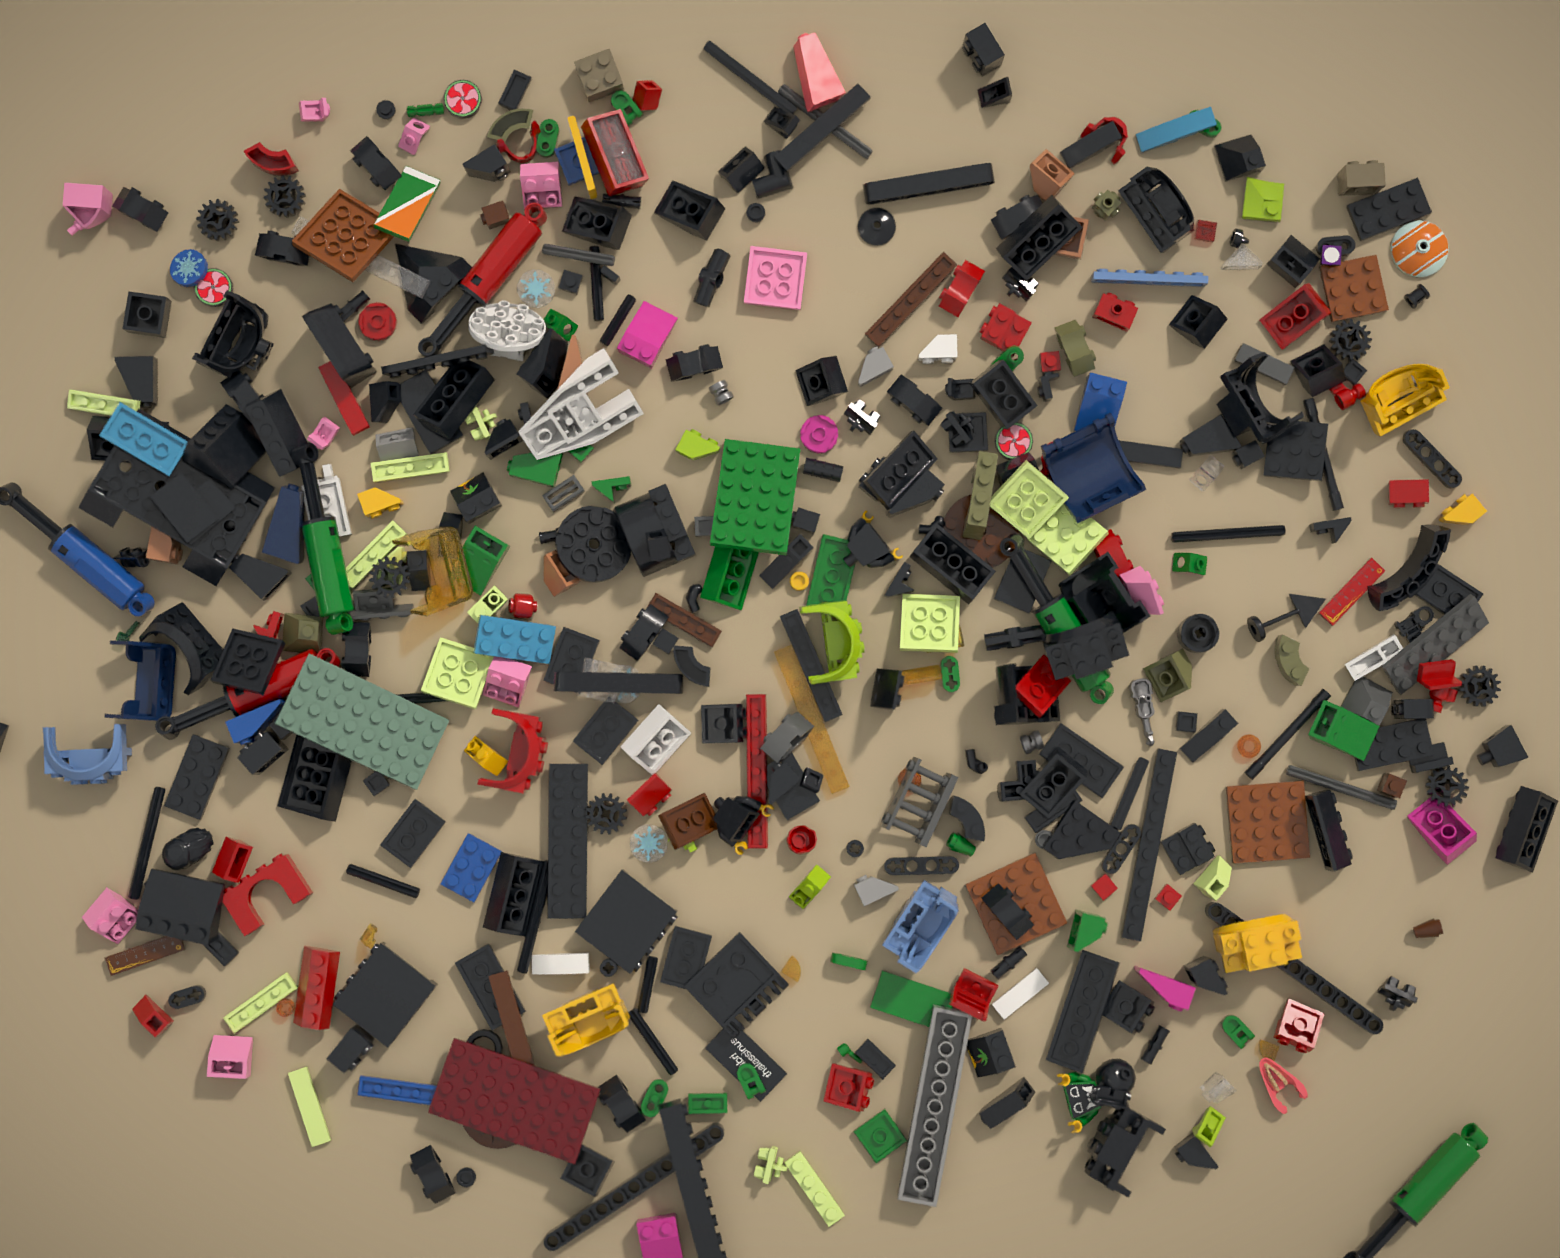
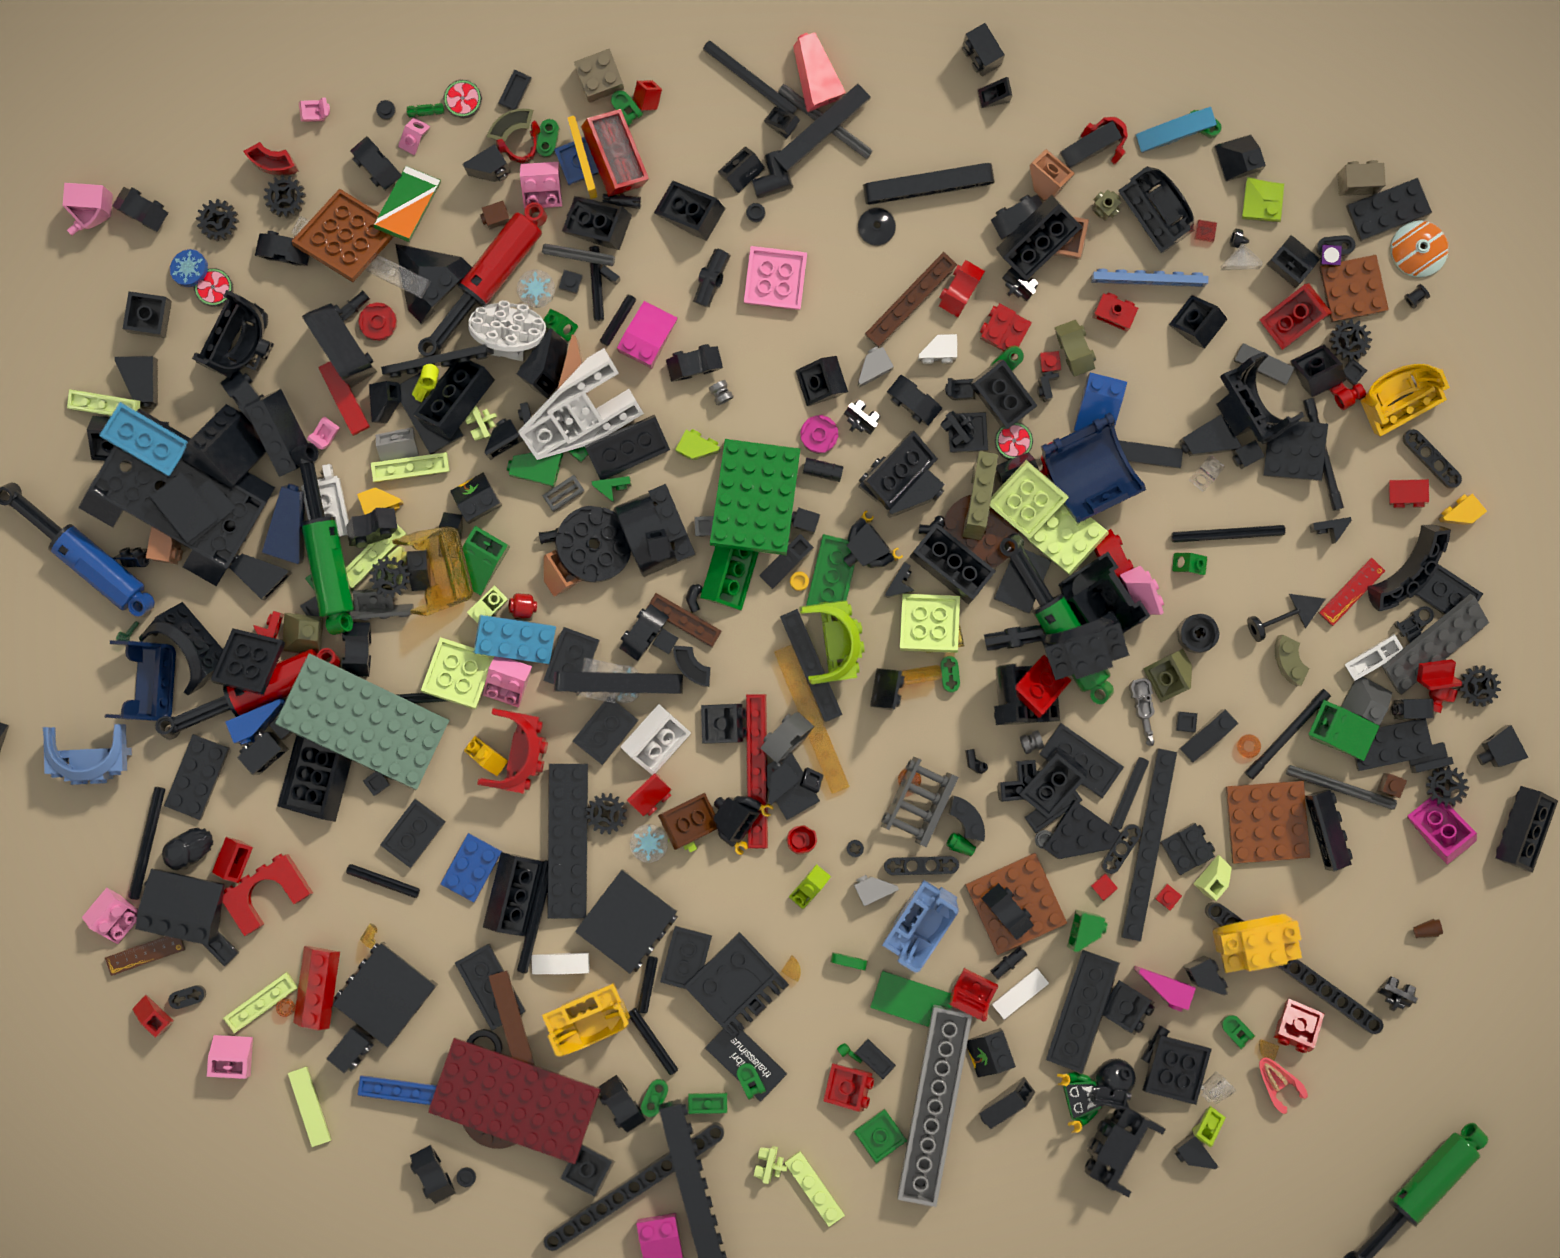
(371, 527): none -> black brick
(426, 382): none -> neon yellow piece
(604, 971): black bush -> none
(627, 447): none -> black plate
(1176, 1069): none -> black plate

